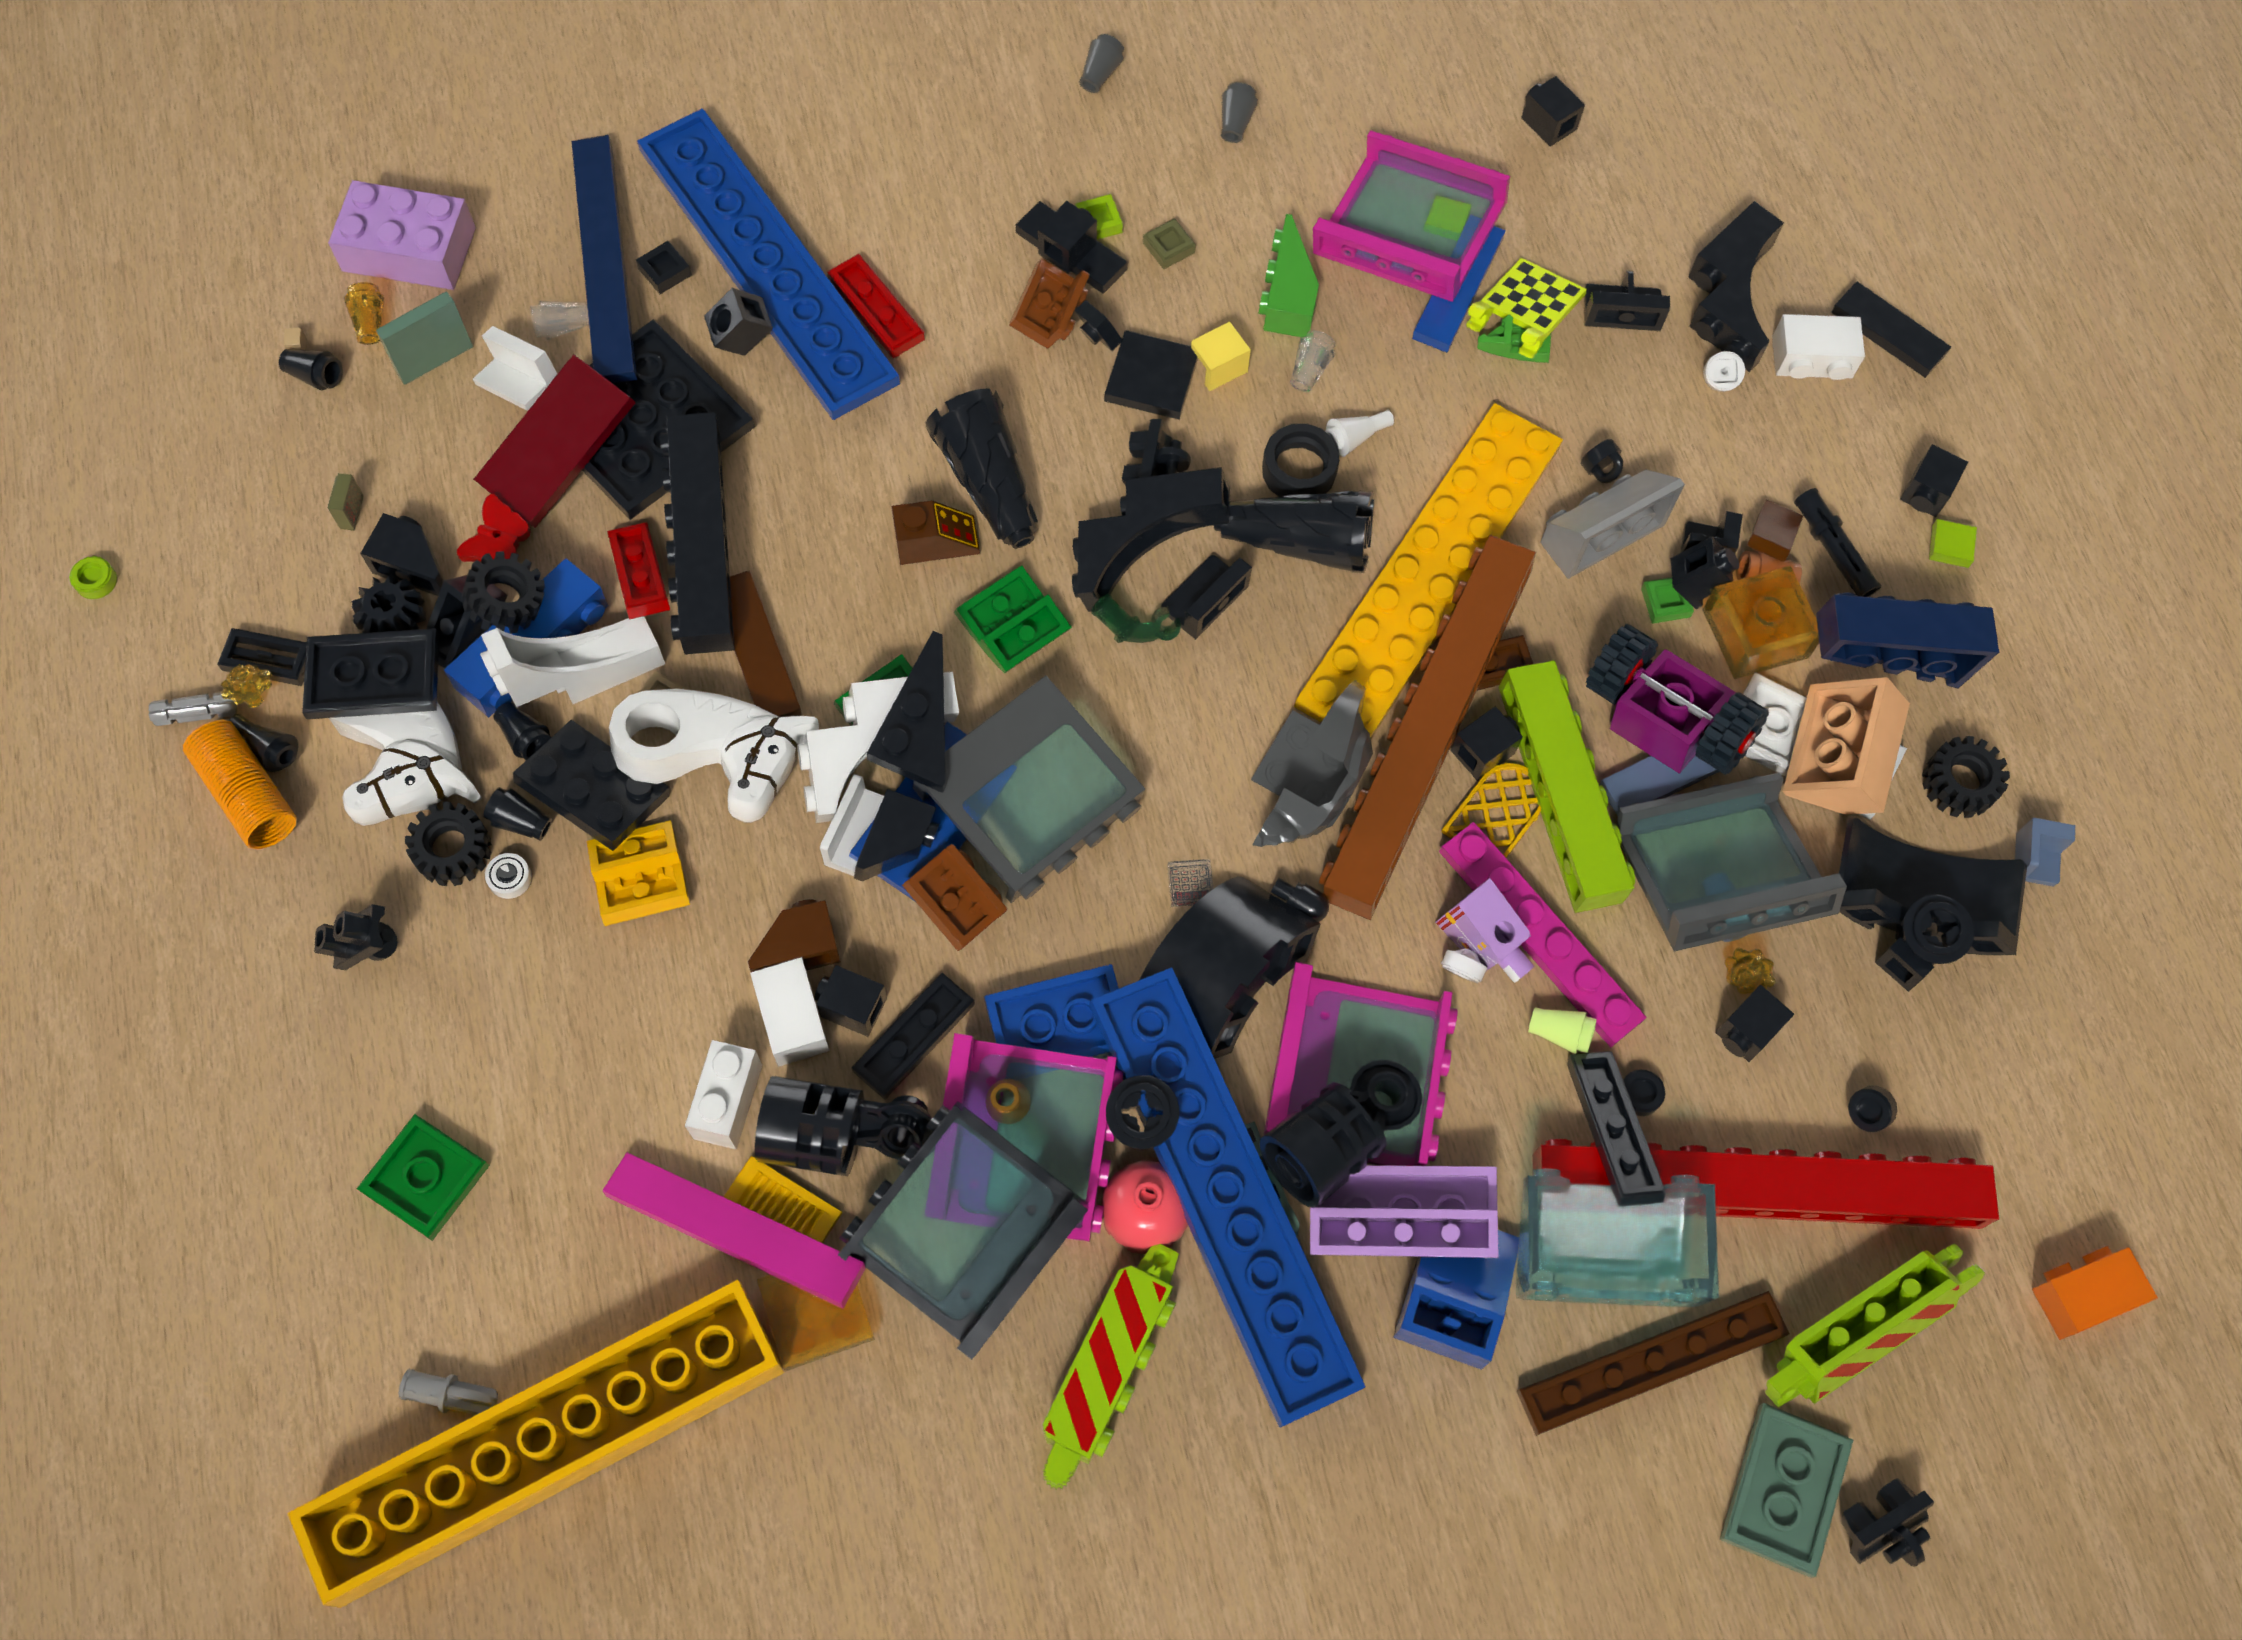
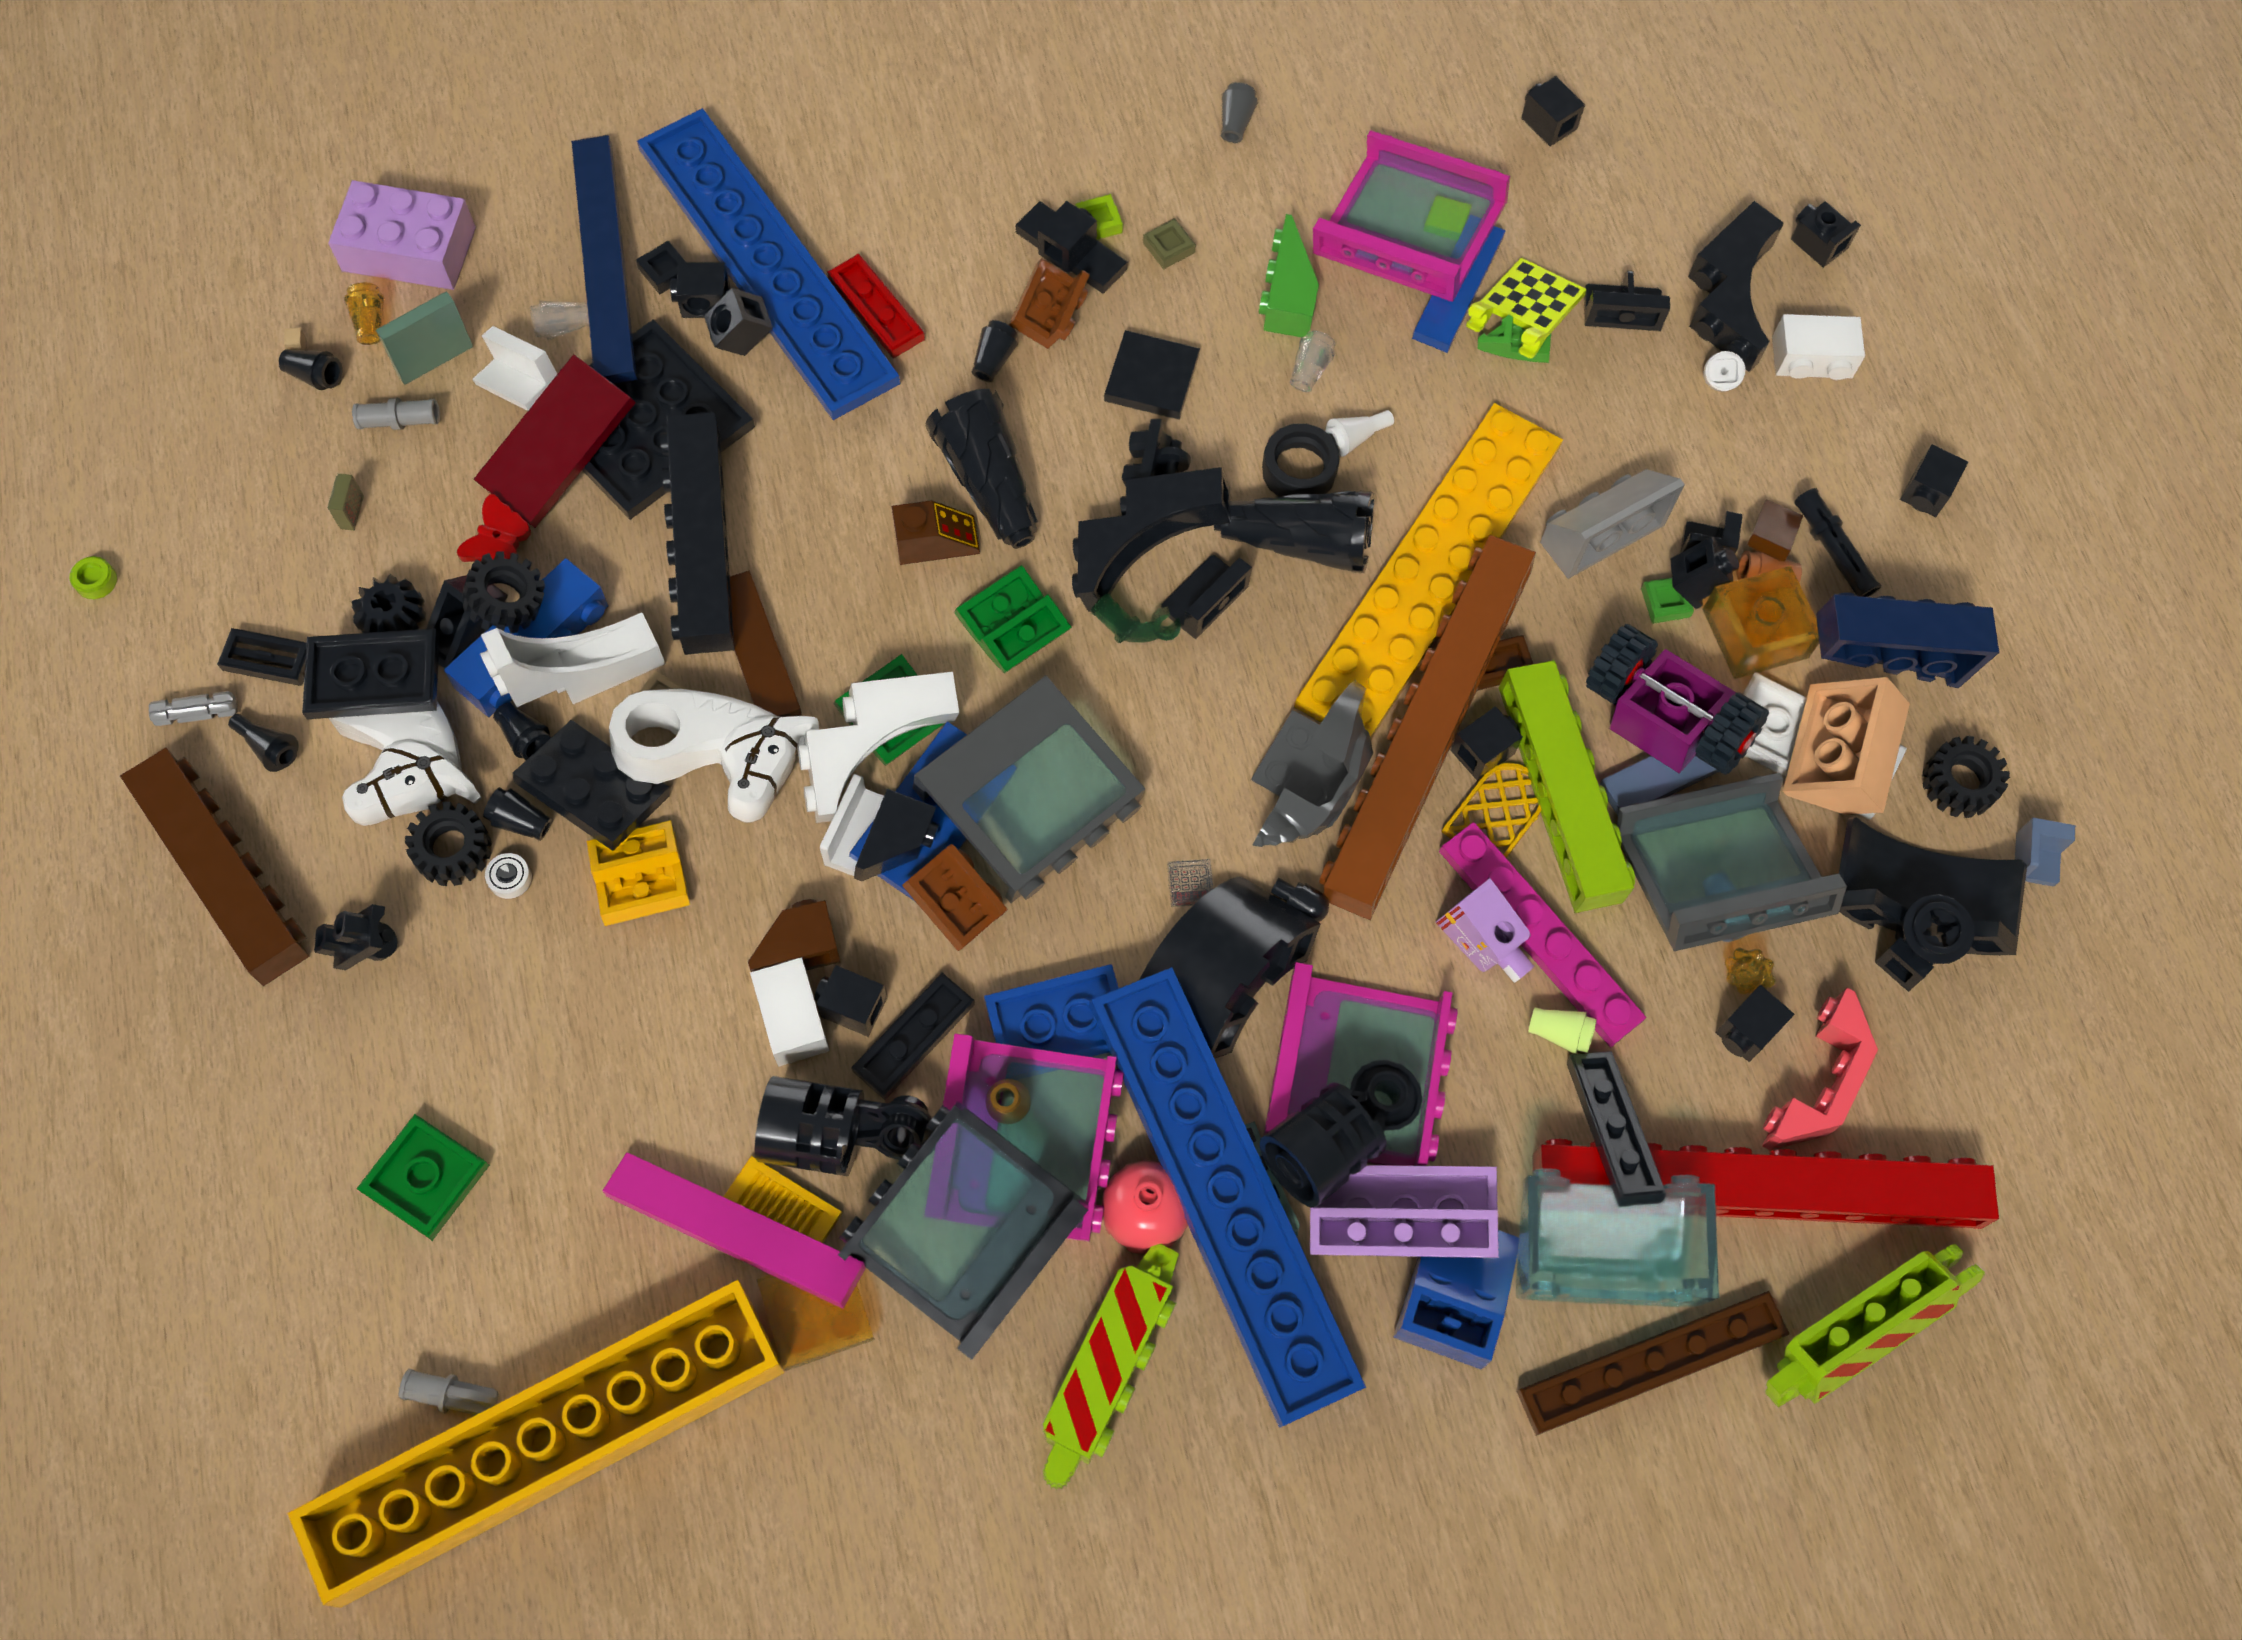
(215, 866): none -> reddish brown brick
(239, 784): light orange piece -> none
(246, 684): clear yellow plant -> none
(396, 413): none -> light grey pin
(403, 551): black slope -> none
(638, 571): red tile -> none
(699, 287): none -> black brick
(723, 1094): white brick -> none
(914, 729): black wing -> none
(994, 348): none -> black cone
(1097, 326): black plate -> none
(1101, 61): dark grey cone -> none
(1127, 1096): black gear -> none
(1222, 354): light yellow panel -> none
(1464, 964): white tile -> none
(1602, 456): black tile -> none
(1645, 1091): black tile -> none
(1787, 1490): sand green tile -> none
(1823, 233): none -> black brick
(1847, 1030): none -> coral slope
(1872, 1108): black tile -> none
(1892, 329): black tile -> none
(1904, 1515): black hips -> none
(1952, 543): lime tile -> none
(2094, 1292): orange brick -> none

